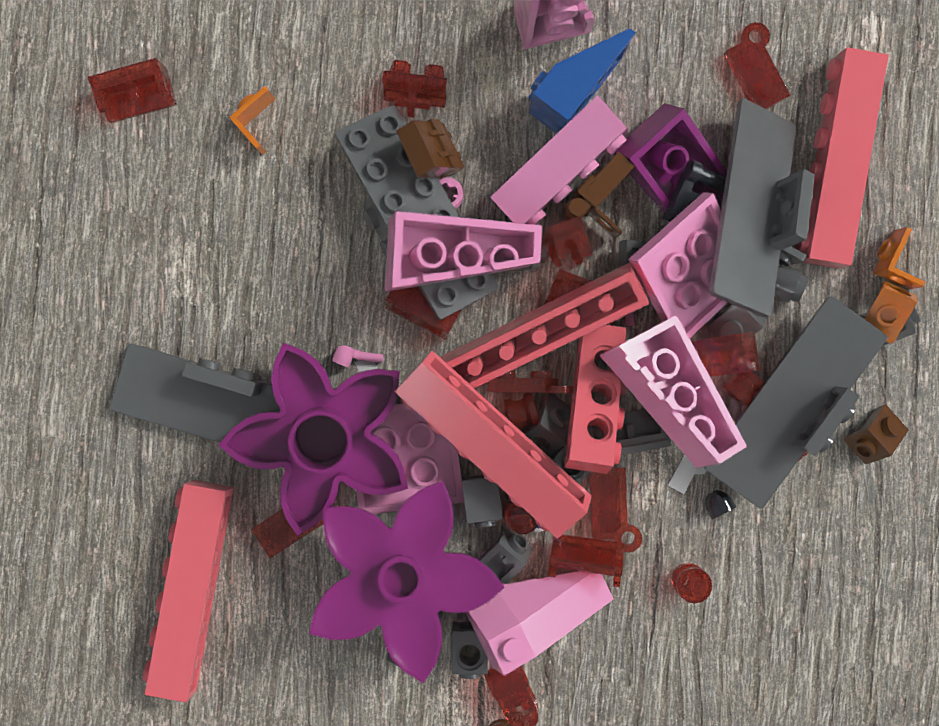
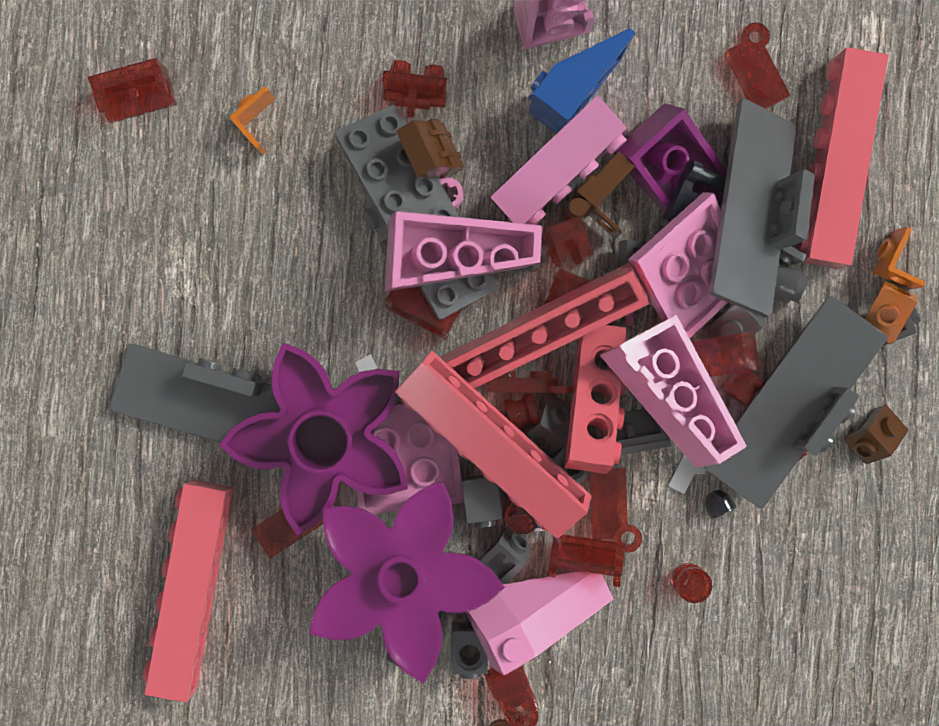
(345, 354): bright pink hand -> none

